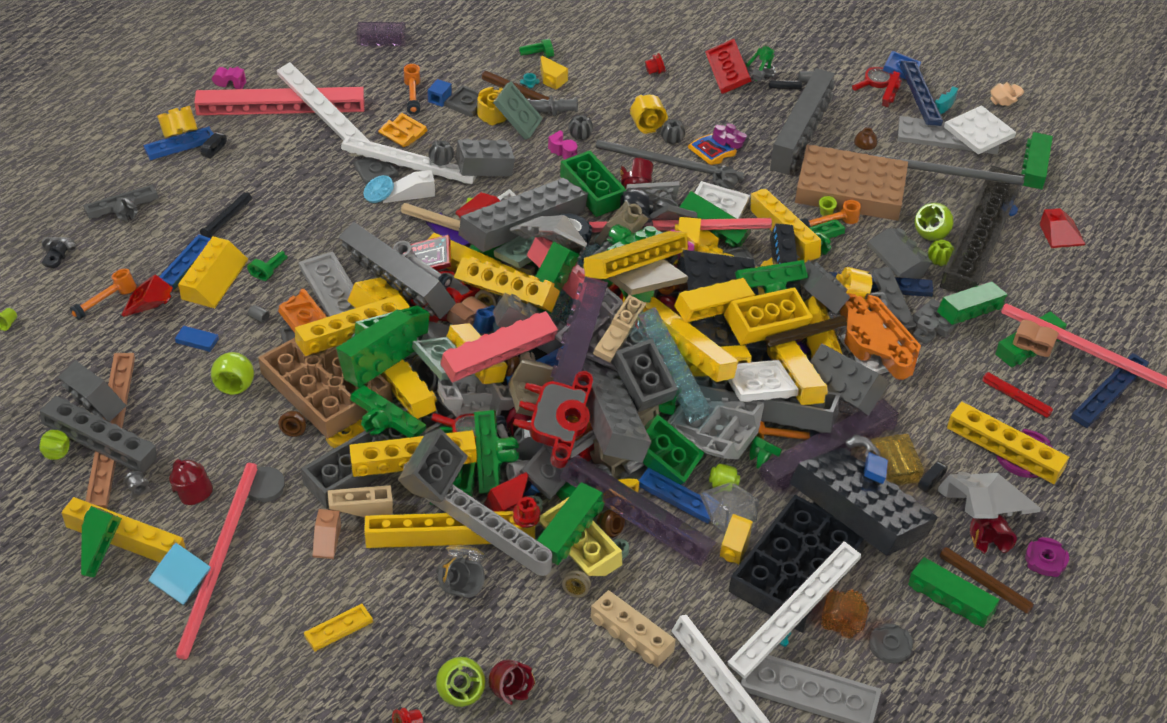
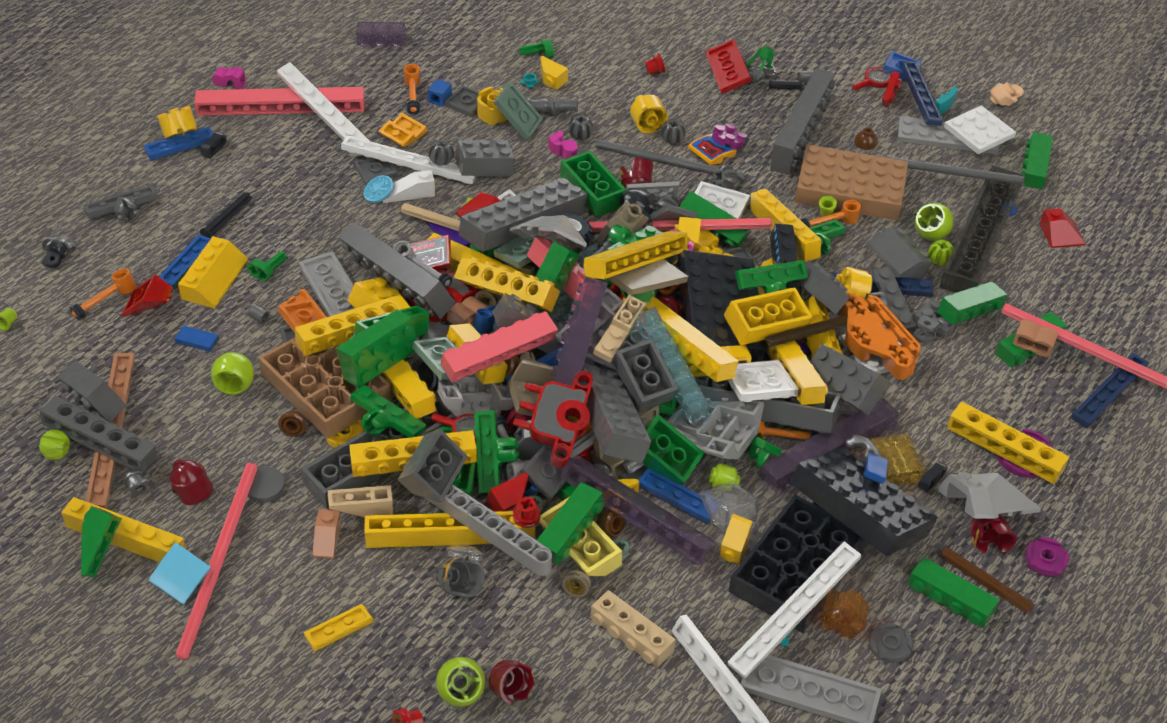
(501, 82): reddish brown axle -> none
(711, 299): yellow brick -> none
(1017, 394): red axle -> none

